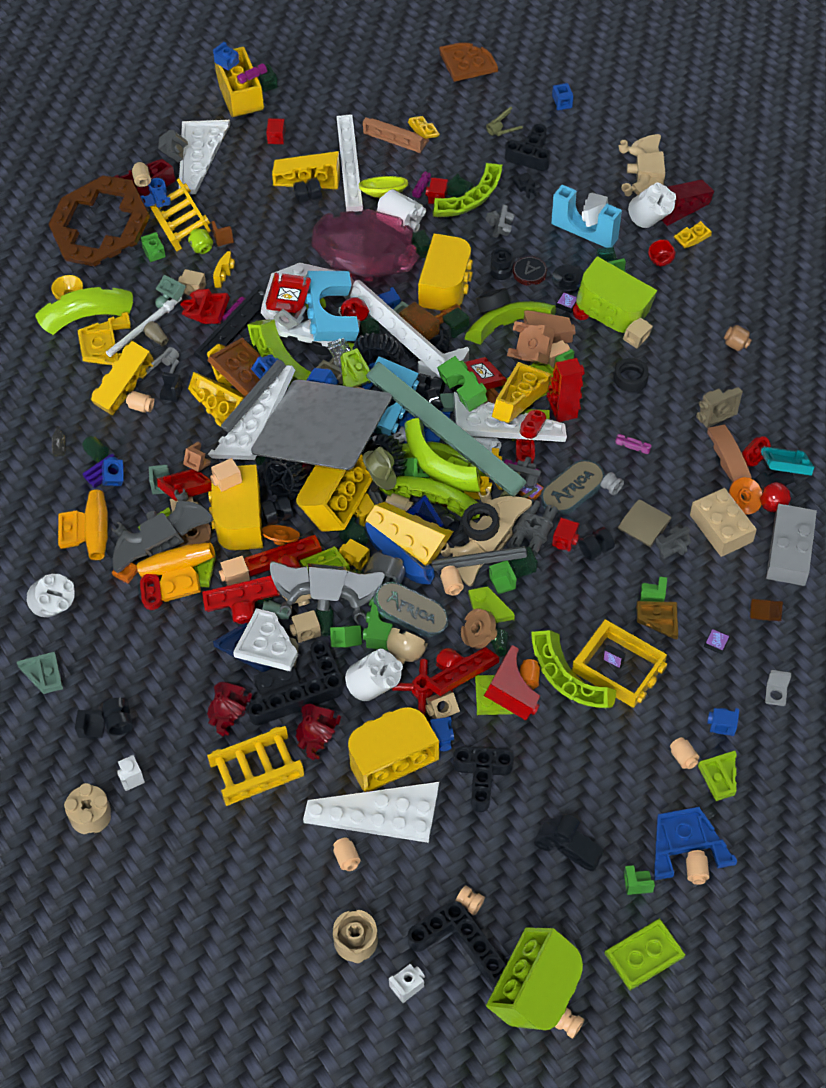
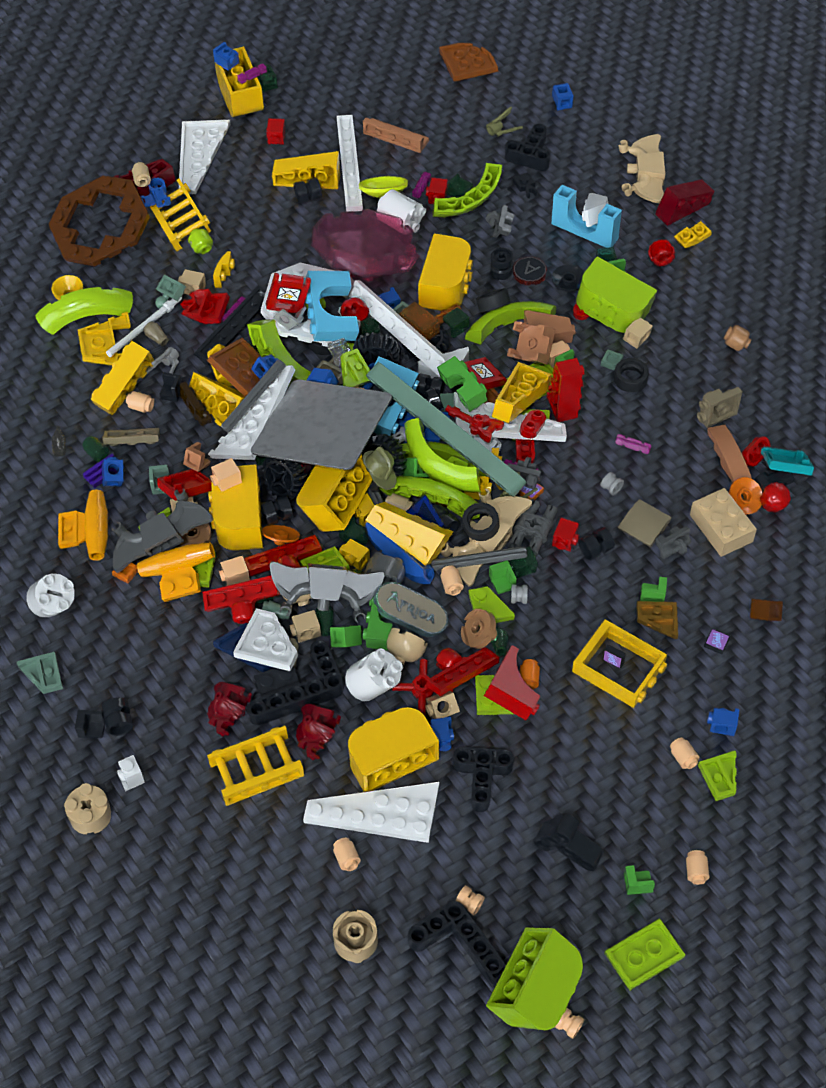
(131, 436): none -> dark tan plate
(151, 593): red plate -> none
(153, 247): bright green brick -> none
(172, 145): dark grey brick -> none
(194, 405): none -> dark brown hinge
(223, 235): dark orange panel -> none
(404, 989): white brick -> none
(422, 128): yellow slope -> none
(422, 243): clear green brick -> none
(477, 423): none -> red piece
(519, 594): none -> light grey wheel
(559, 674): lime brick -> none
(566, 302): tile -> none
(573, 486): dark tan tile -> none
(611, 359): none -> sand green tile
(651, 205): white cylinder -> none
(685, 832): blue wing -> none
(778, 682): light grey bracket -> none
(791, 544): light grey brick -> none

